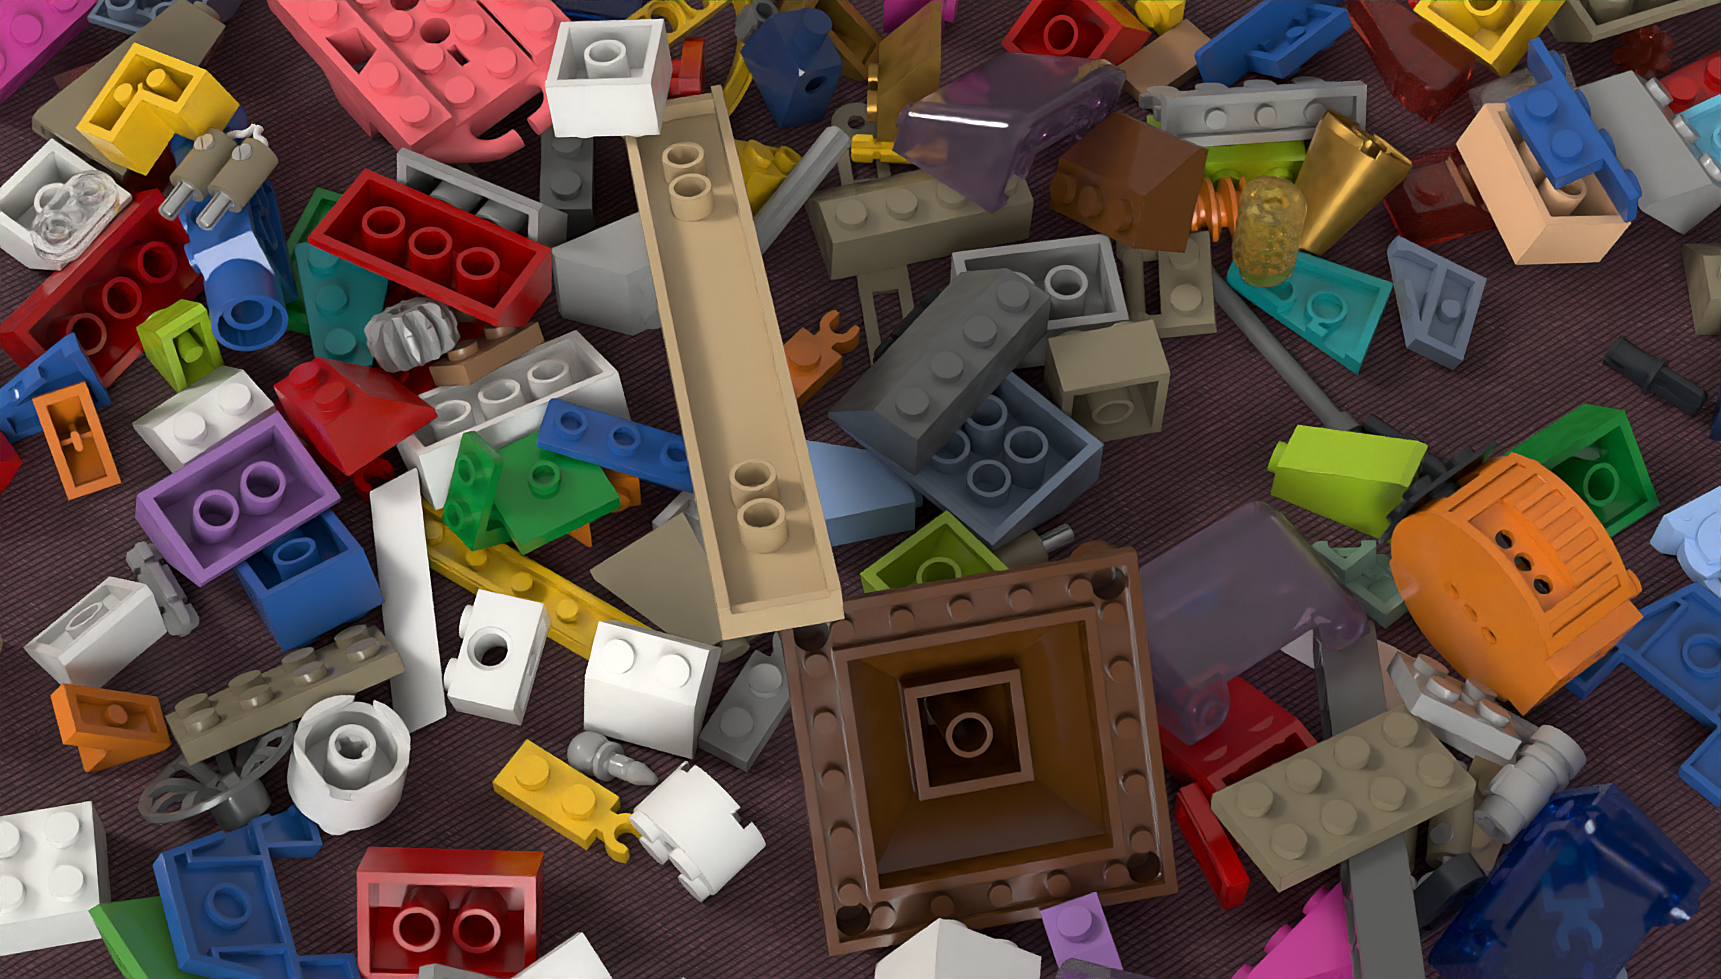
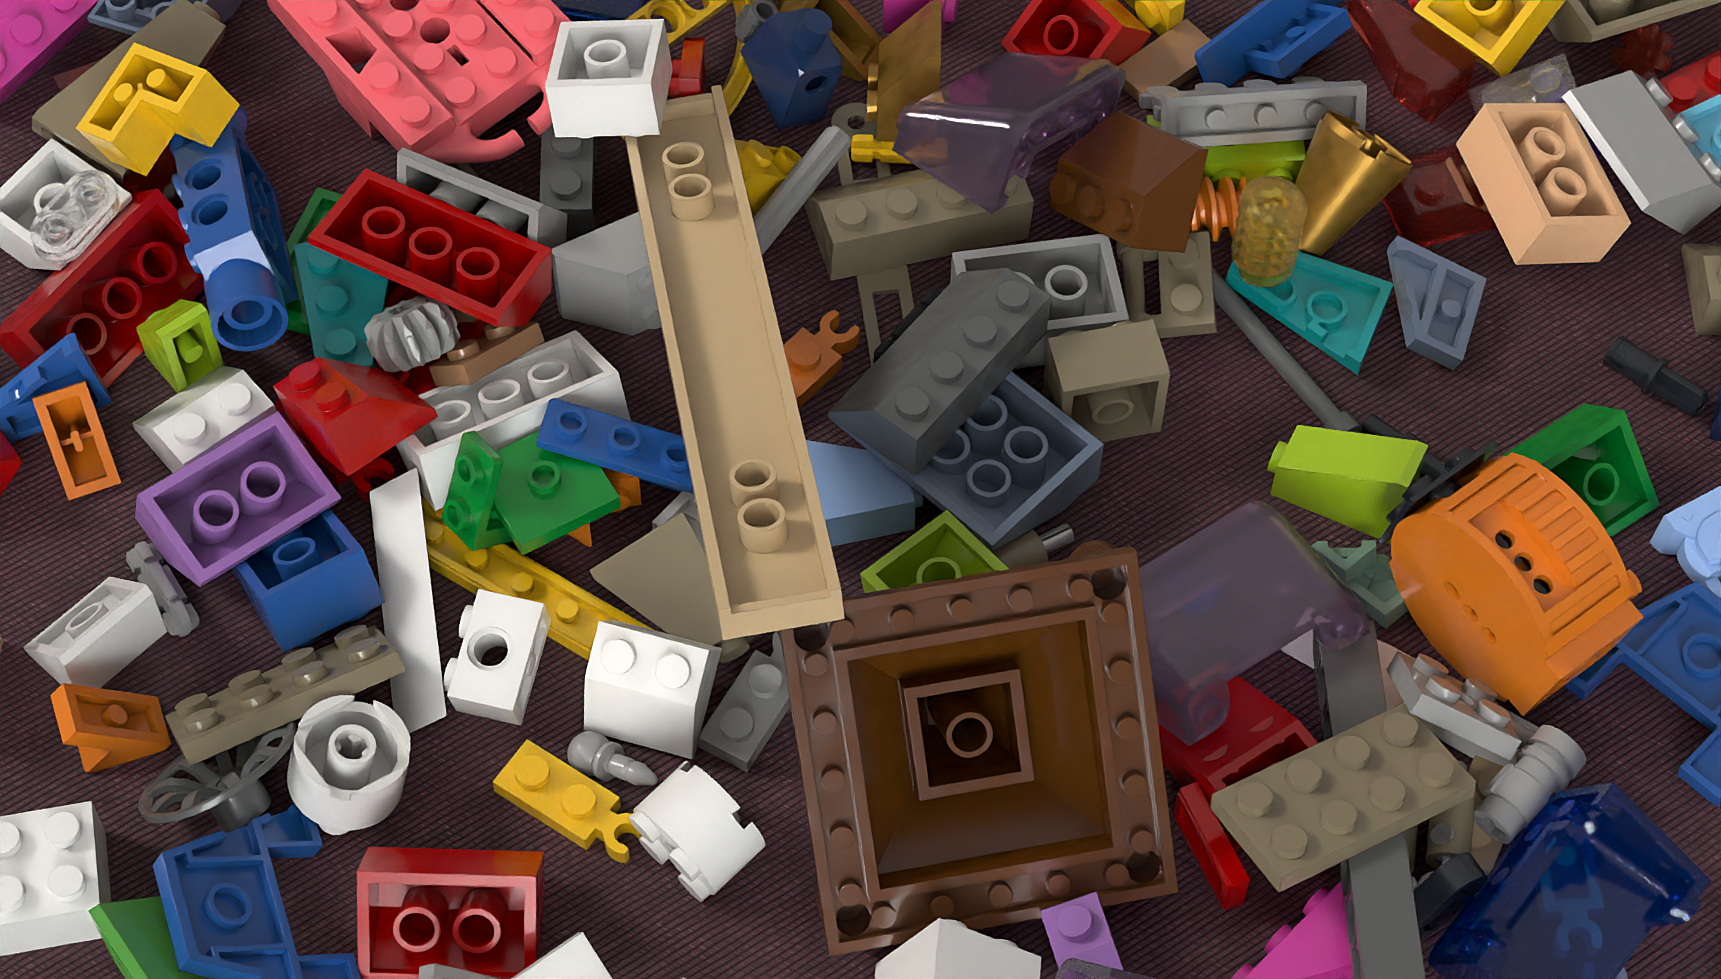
(223, 171): dark tan piece -> none
(1564, 137): blue bracket -> none

